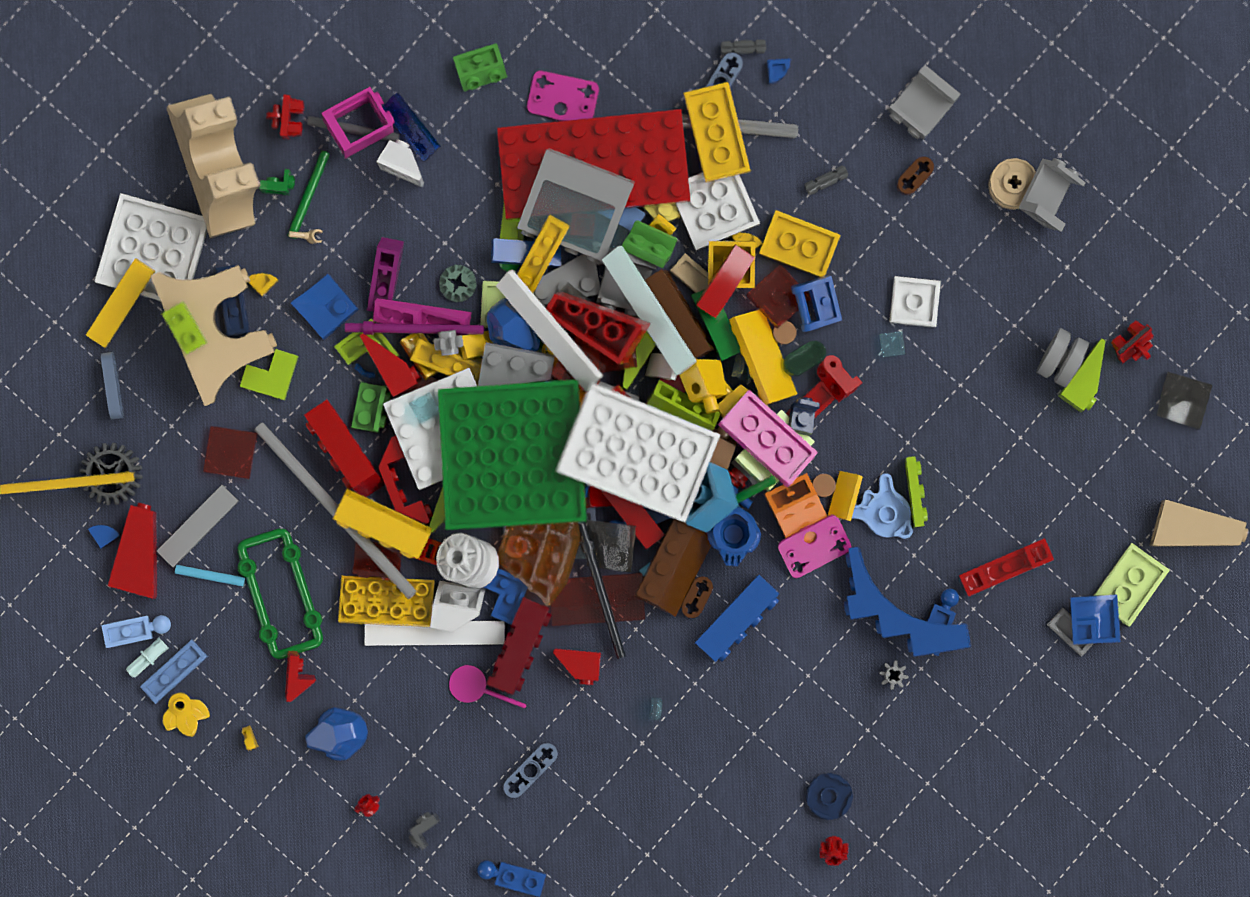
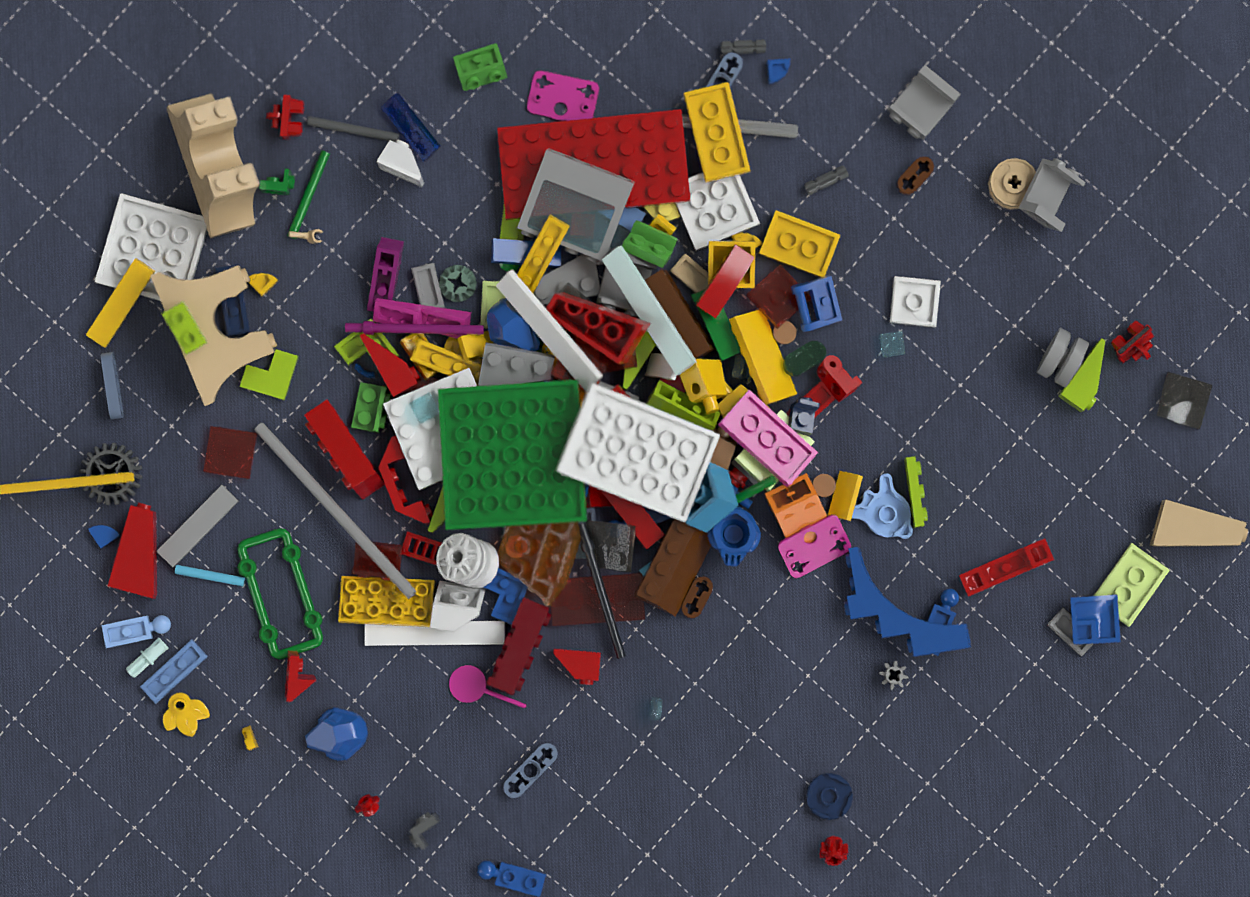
(325, 306): blue plate -> none
(367, 95): dark pink window -> none
(382, 524): yellow brick -> none
(427, 285): none -> light grey tile
(448, 342): light grey gear -> none
(737, 618): blue brick -> none

